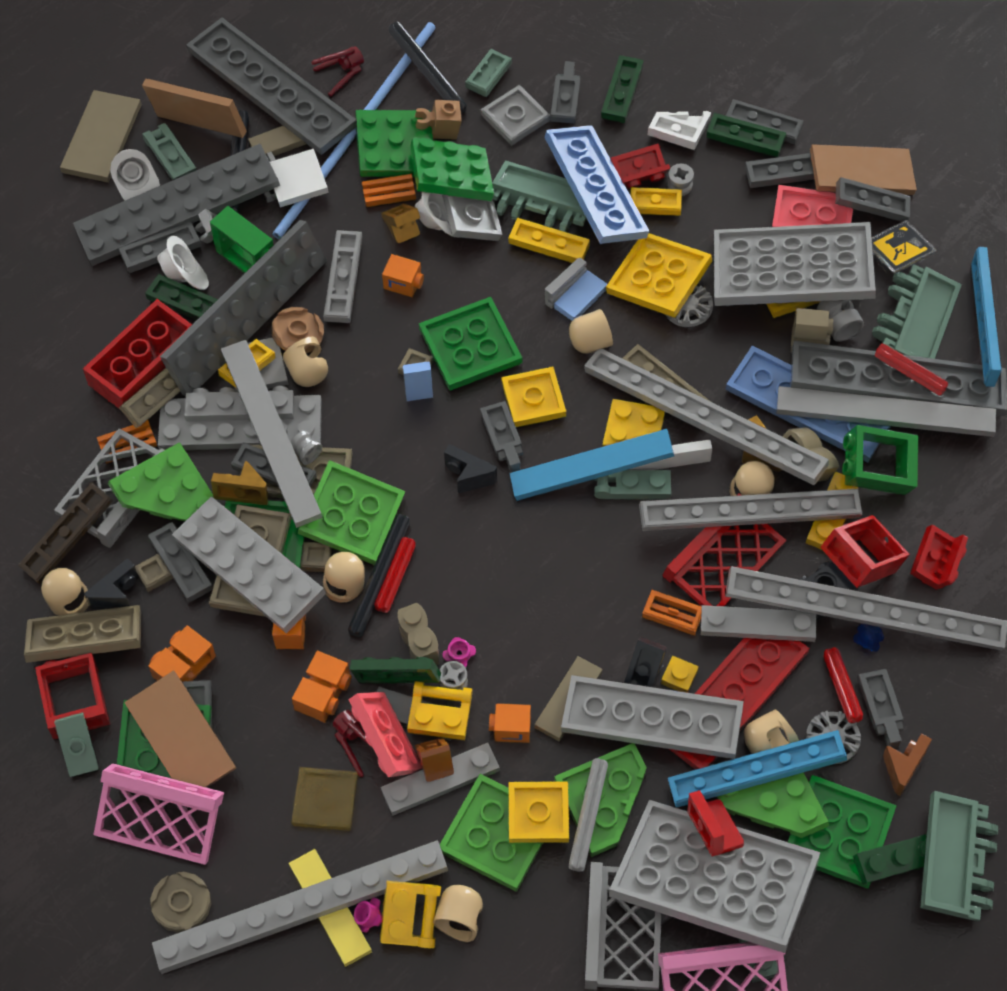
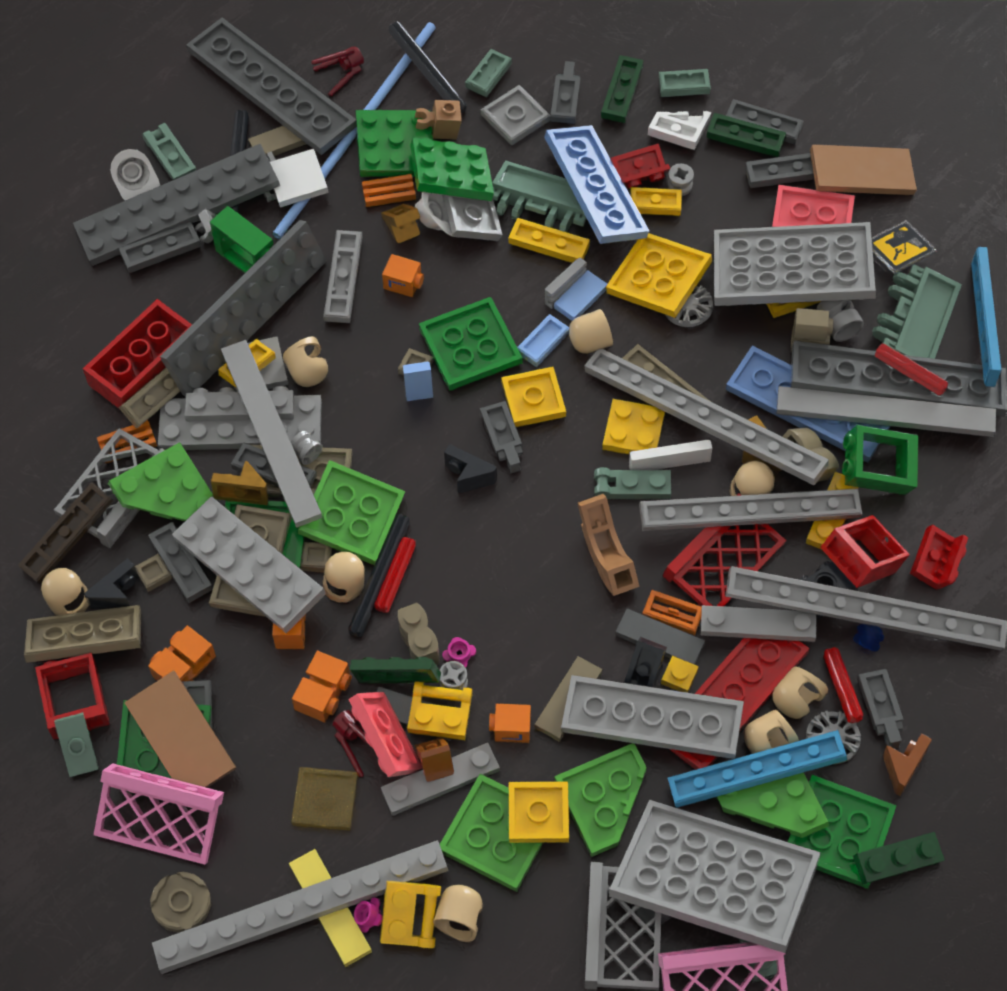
(100, 135): dark tan tile -> none
(179, 297): dark green plate -> none
(180, 264): white piece -> none
(194, 107): medium nougat tile -> none
(294, 325): medium nougat tile -> none
(543, 340): none -> light blue tile
(588, 815): light grey axle -> none
(591, 464): dark azure tile -> none
(604, 546): none -> medium nougat arch
(677, 642): none -> dark grey tile
(684, 82): none -> sand green plate
(713, 824): red panel -> none
(793, 697): none -> tan helmet
(872, 199): dark grey plate -> none
(955, 855): sand green hinge -> none

